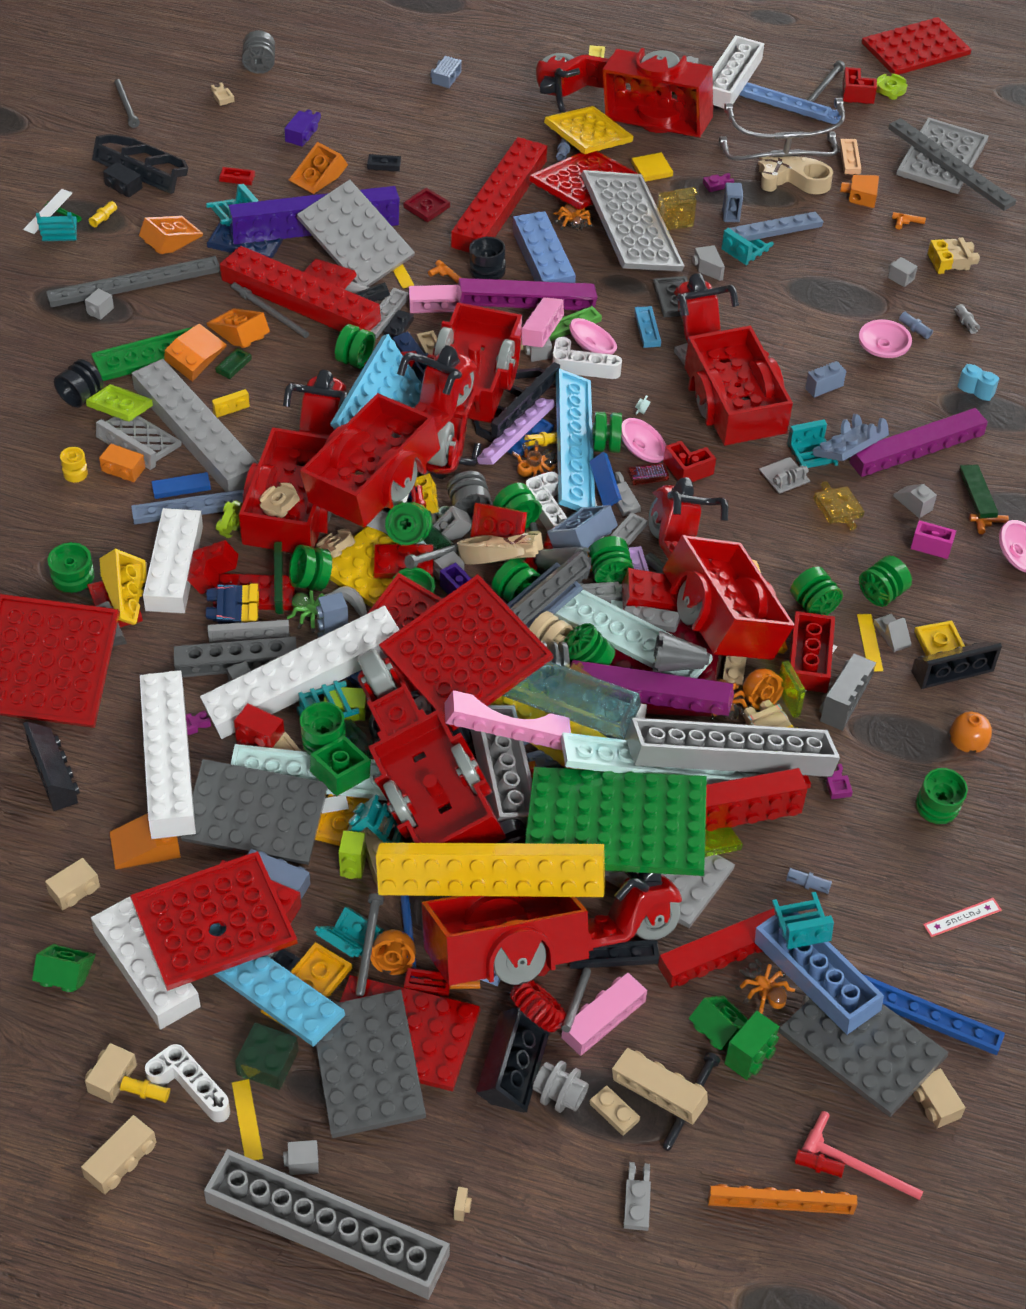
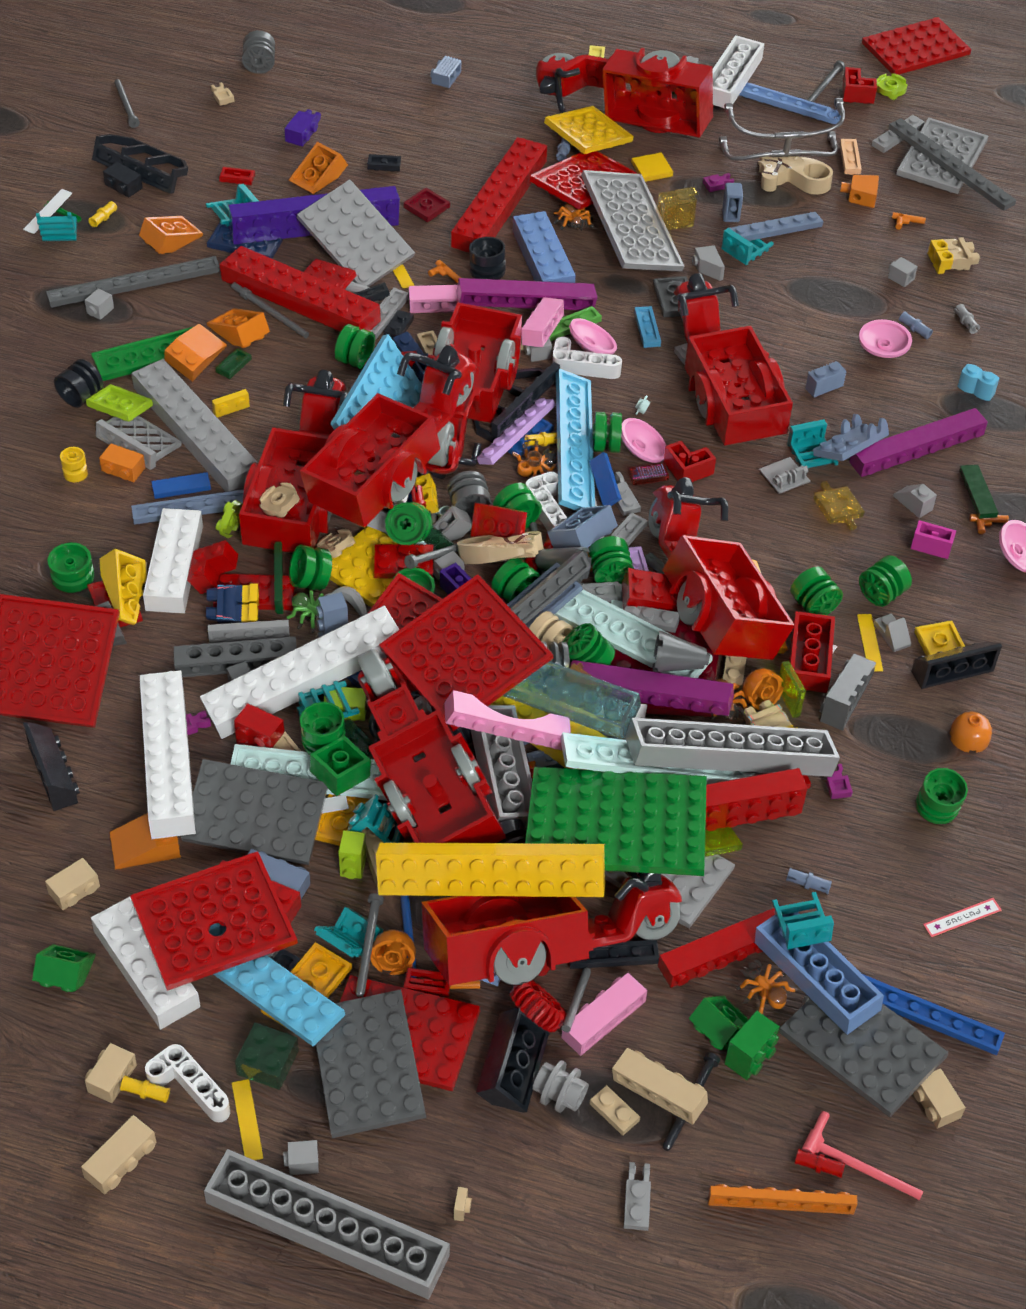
(890, 139): none -> light grey plate

